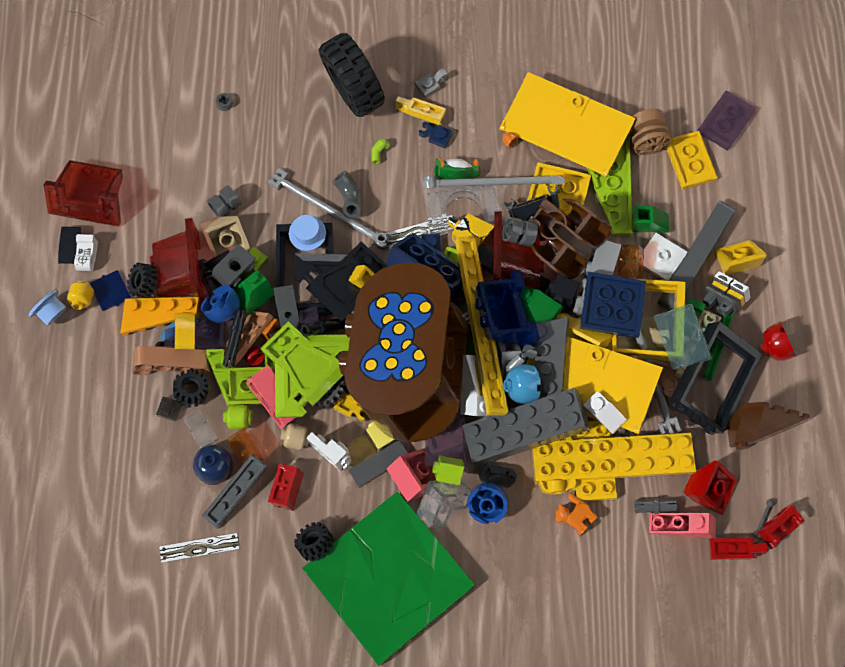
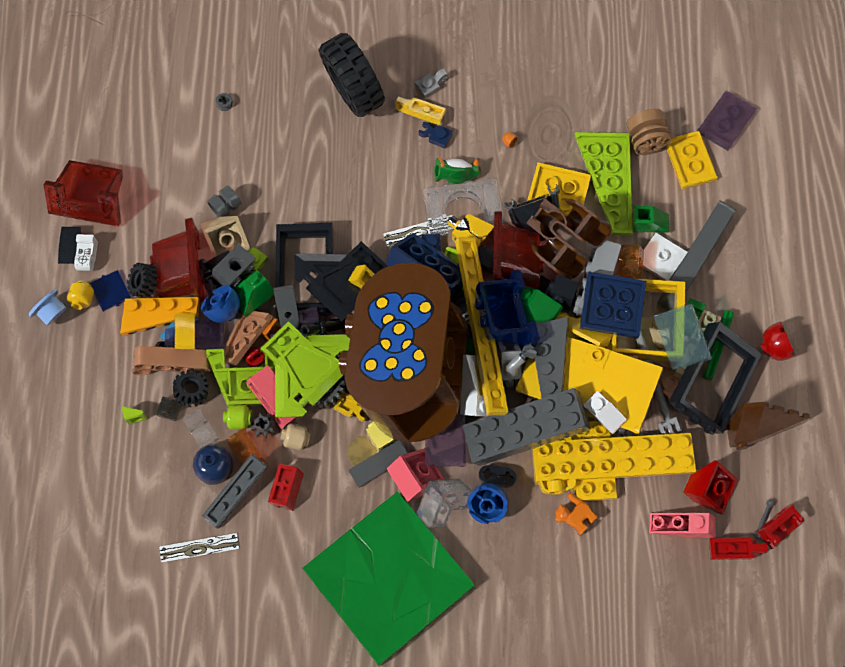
(133, 415): none -> lime slope
(237, 330): black pin -> none
(268, 425): none -> dark grey gear
(282, 181): light grey hinge -> none
(307, 233): light blue piece -> none
(308, 535): black tyre -> none
(334, 452): white plate -> none
(350, 194): dark grey cylinder -> none
(380, 145): lime arm -> none
(431, 182): light grey hinge -> none
(448, 470): lime brick -> none
(520, 231): dark grey wheel -> none
(522, 383): dark azure cylinder -> none
(568, 124): yellow door -> none
(655, 506): dark grey pin -> none
(727, 293): dark grey hips -> none
(740, 257): yellow slope -> none

